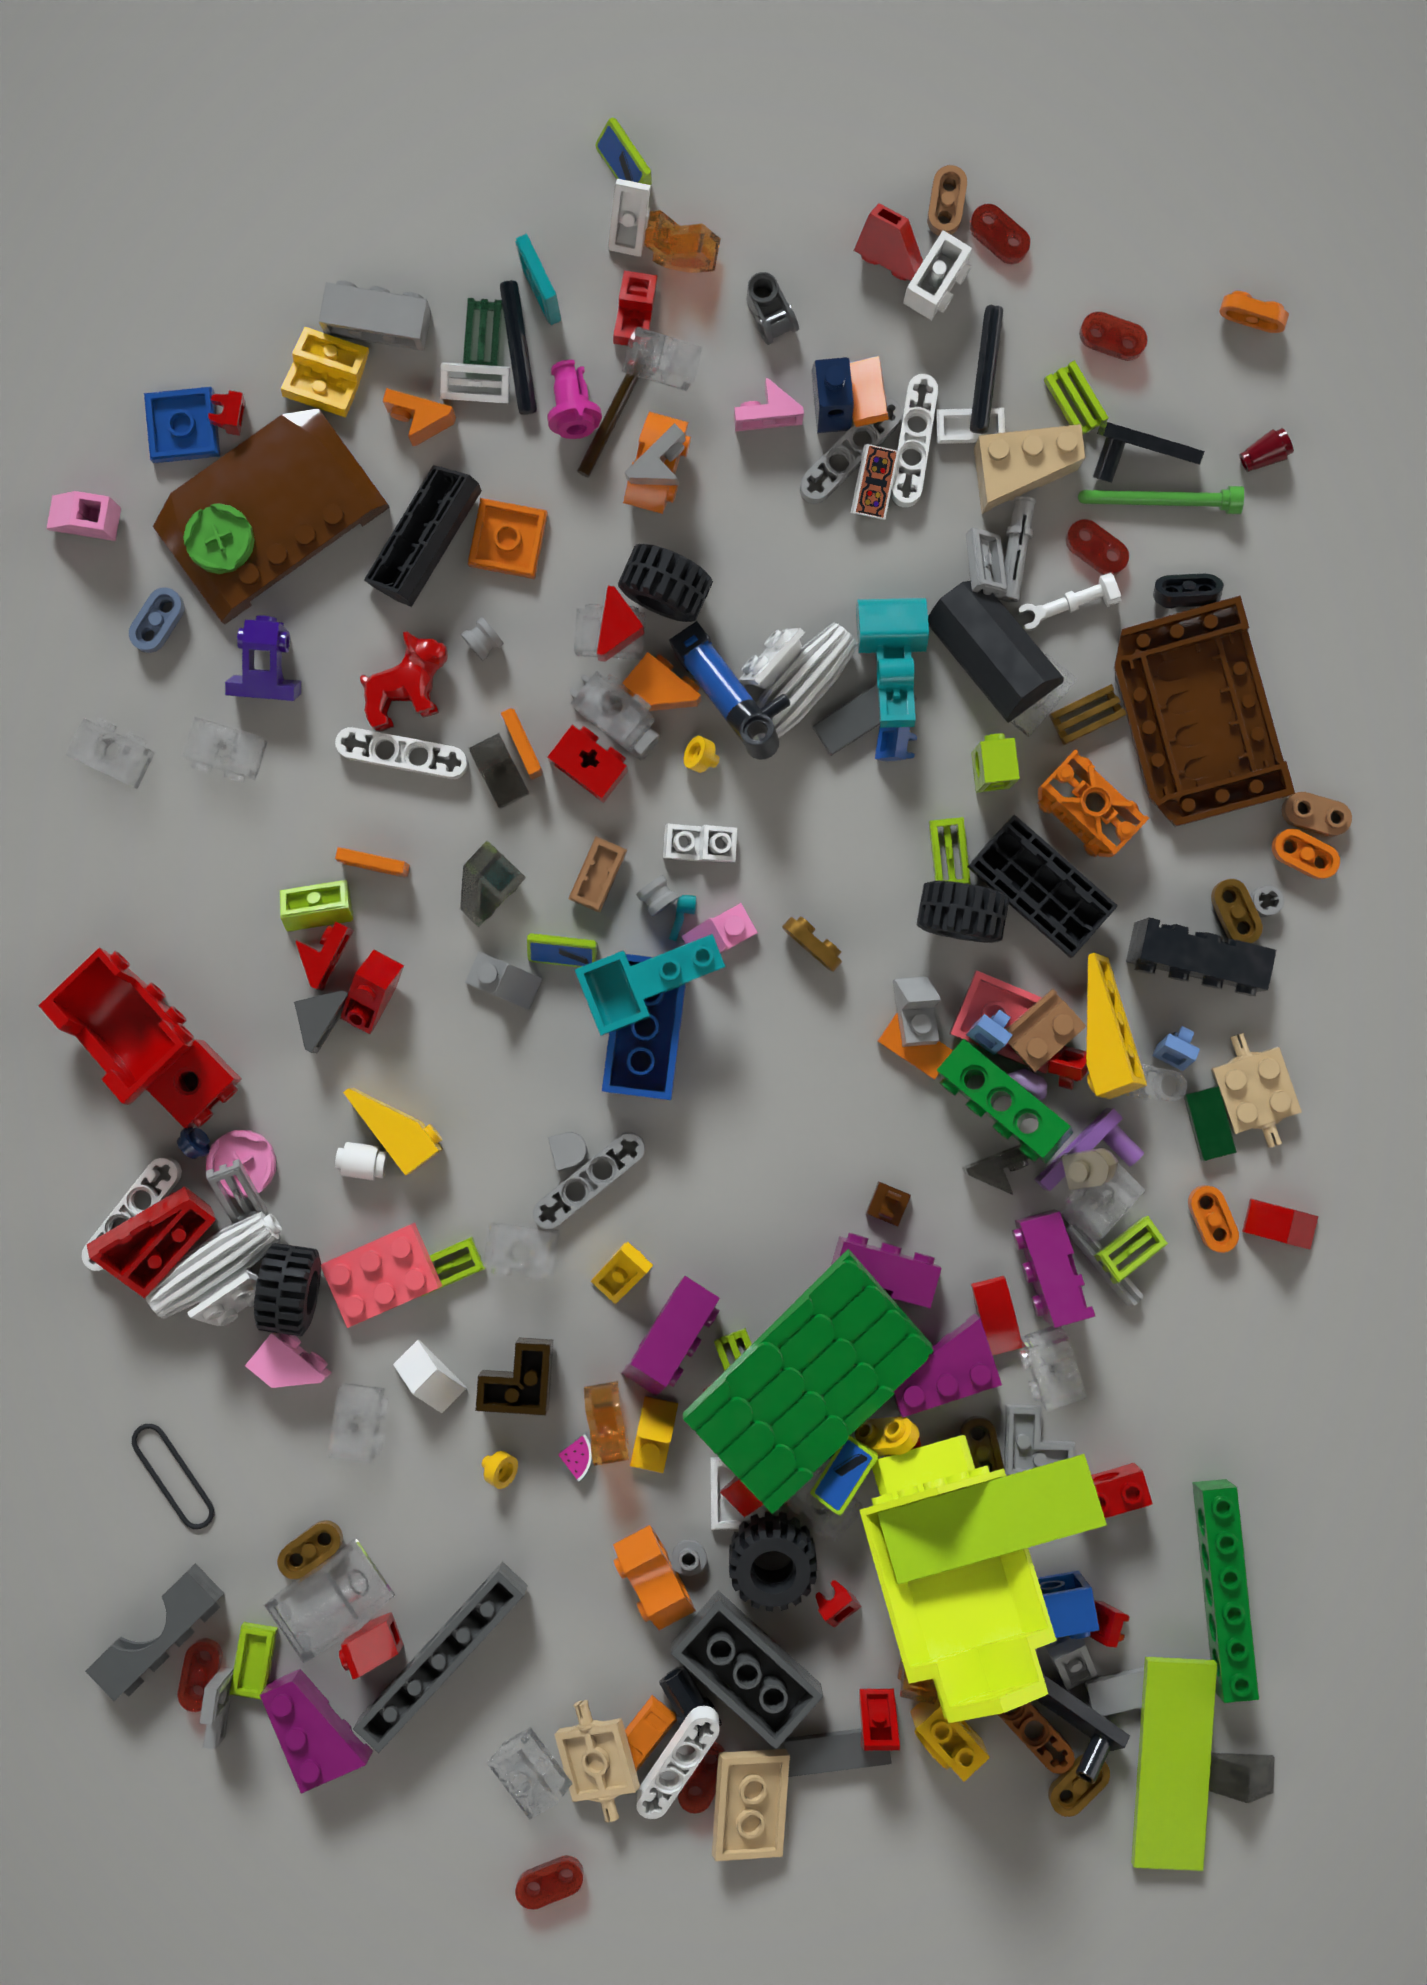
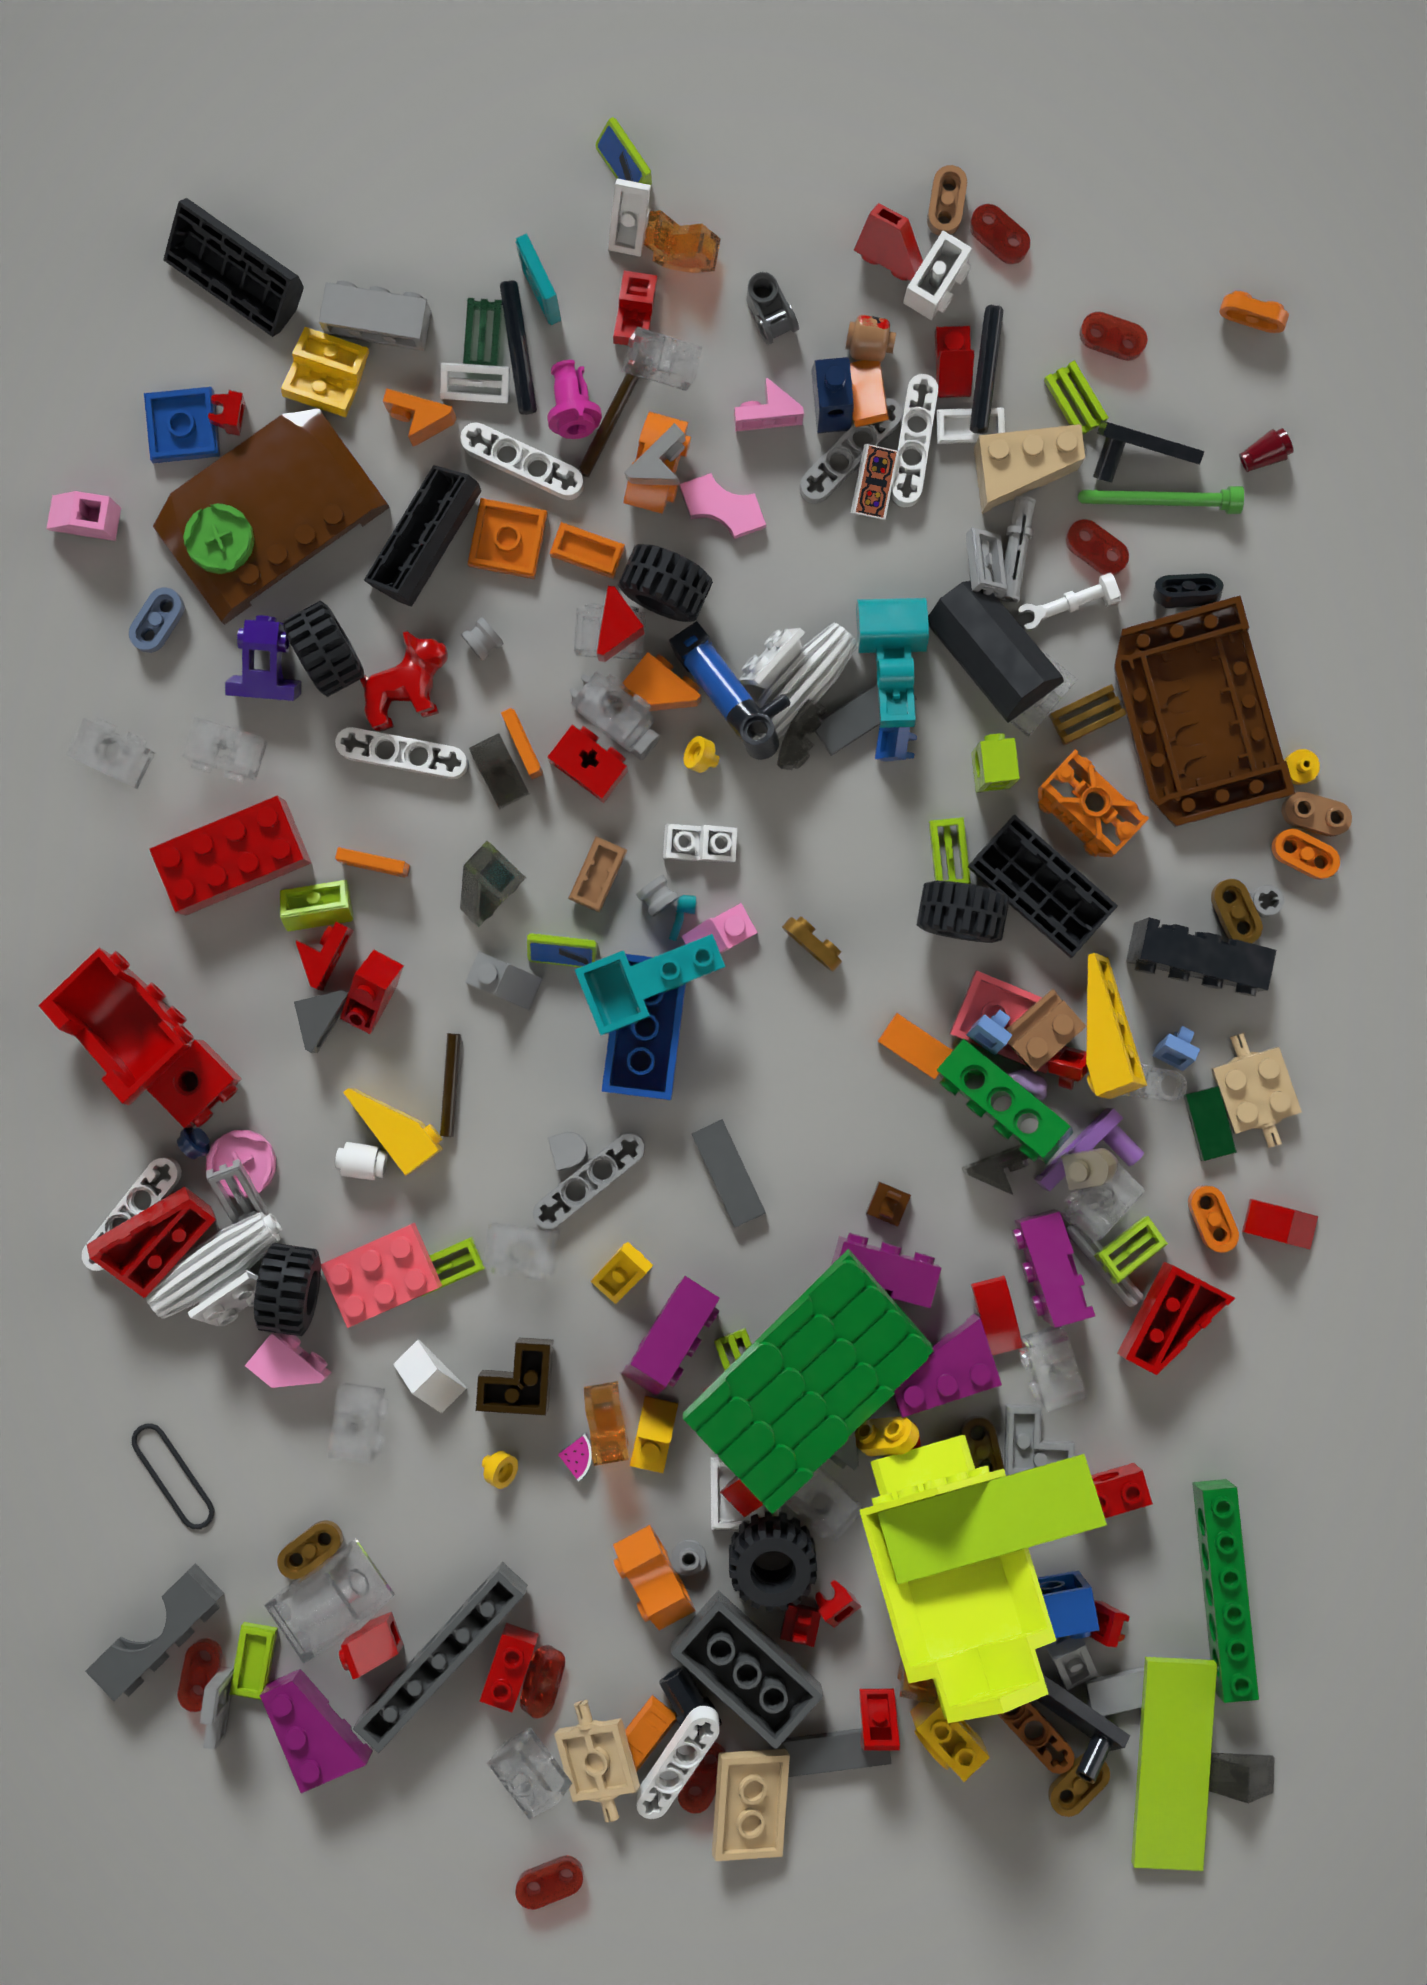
(230, 856): none -> red brick
(232, 268): none -> black piece
(323, 648): none -> black tyre
(450, 1085): none -> dark brown bar
(509, 1667): none -> red brick
(524, 457): none -> white beam
(542, 1681): none -> clear red plate
(587, 550): none -> orange tile
(709, 500): none -> bright pink tile
(728, 1173): none -> dark grey tile
(795, 744): none -> clear smoke slope
(800, 1624): none -> red tile
(844, 1475): slope -> none
(870, 338): none -> medium nougat head
(916, 1011): light grey slope -> none
(954, 361): none -> red slope
(1170, 1317): none -> red wedge
(1302, 766): none -> yellow tile

